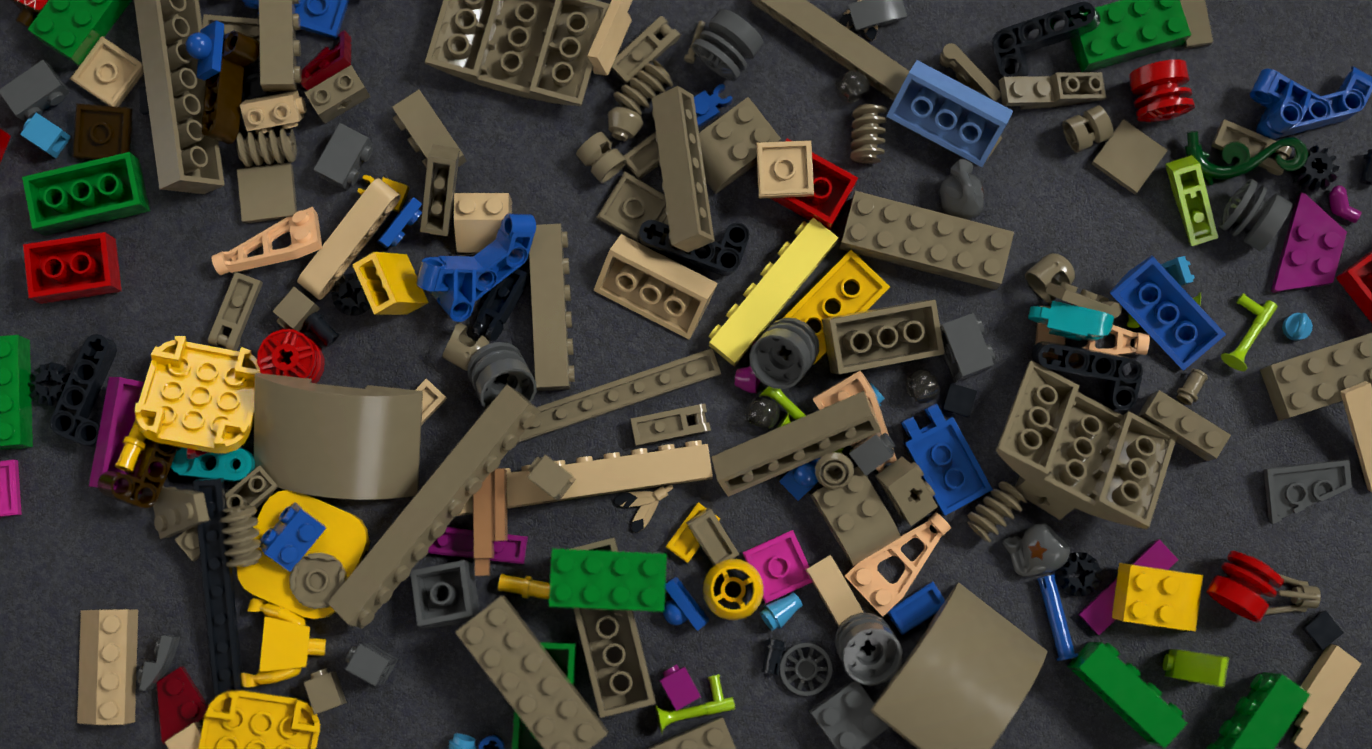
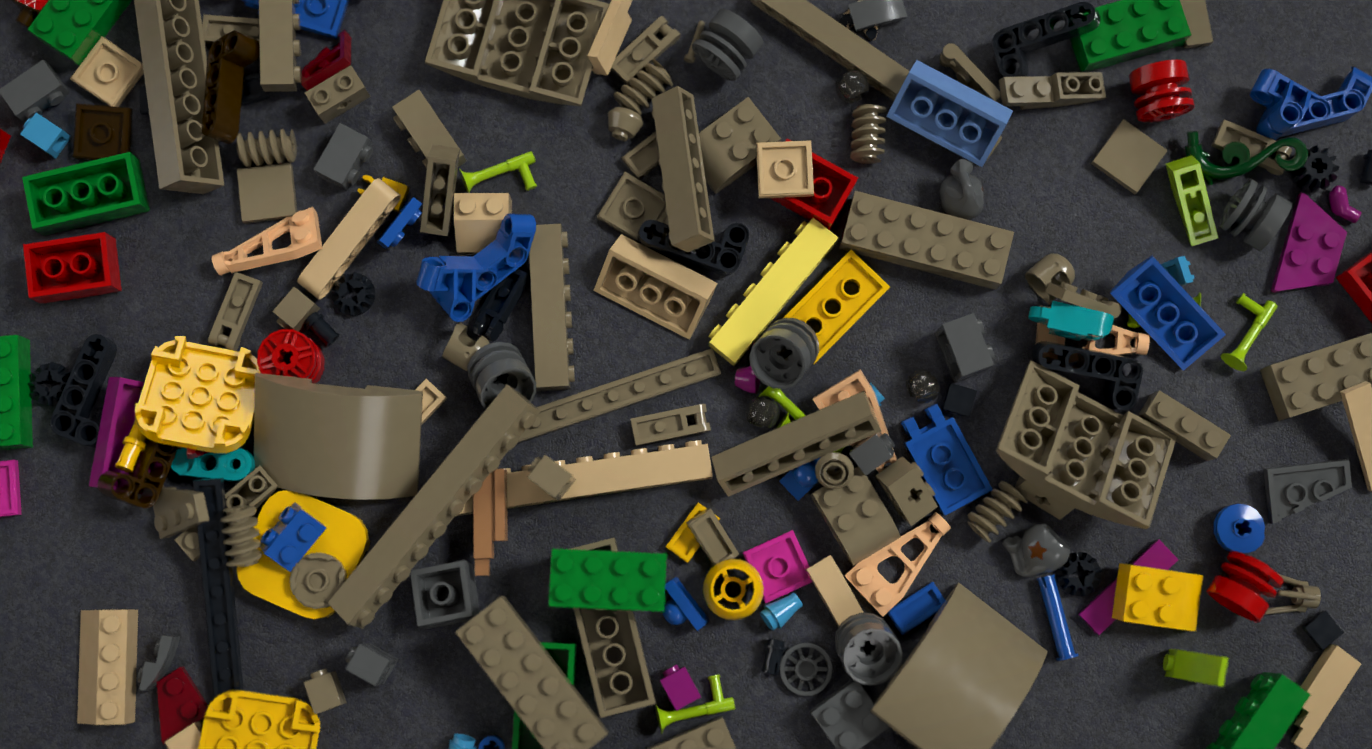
(207, 48): blue tile -> none
(273, 110): tan brick -> none
(283, 645): yellow torso -> none
(390, 283): yellow brick -> none
(461, 544): magenta tile -> none
(519, 162): none -> lime piece
(524, 586): yellow pin -> none
(599, 155): dark tan wheel -> none
(647, 501): tan piece -> none
(707, 105): blue plate -> none
(882, 336): dark tan brick -> none
(1082, 131): dark tan wheel -> none
(1127, 694): green brick -> none
(1191, 387): dark tan pin -> none
(1251, 523): none -> blue piece
(1297, 326): dark azure tile -> none

